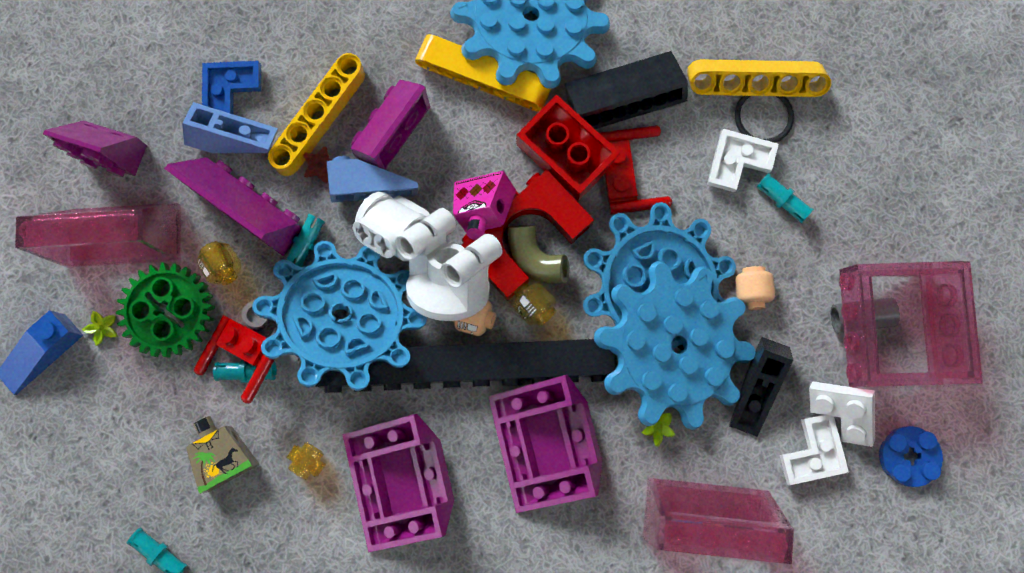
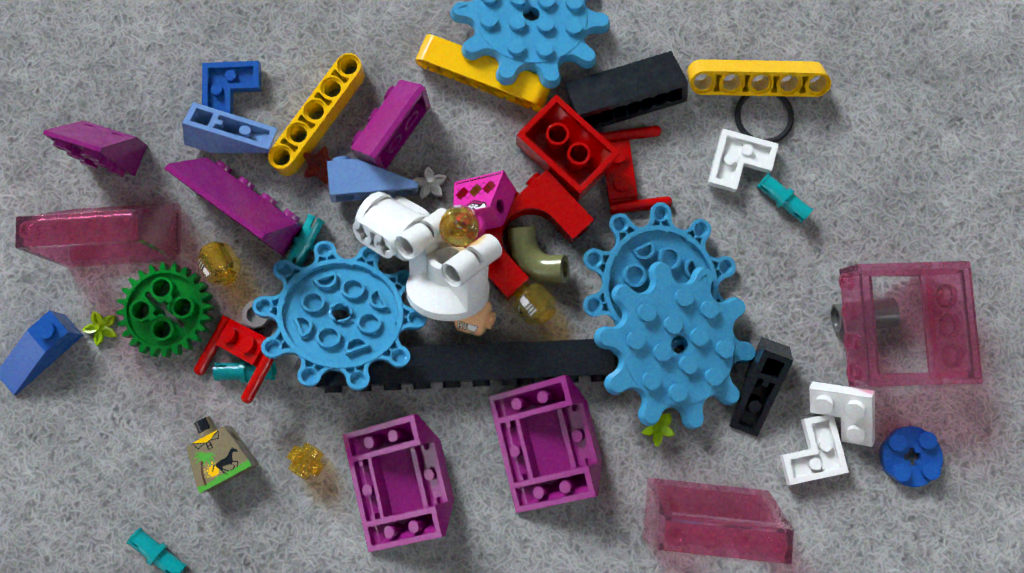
(430, 183): none -> white plant
(459, 236): none -> clear yellow head
(755, 287): light nougat head -> none

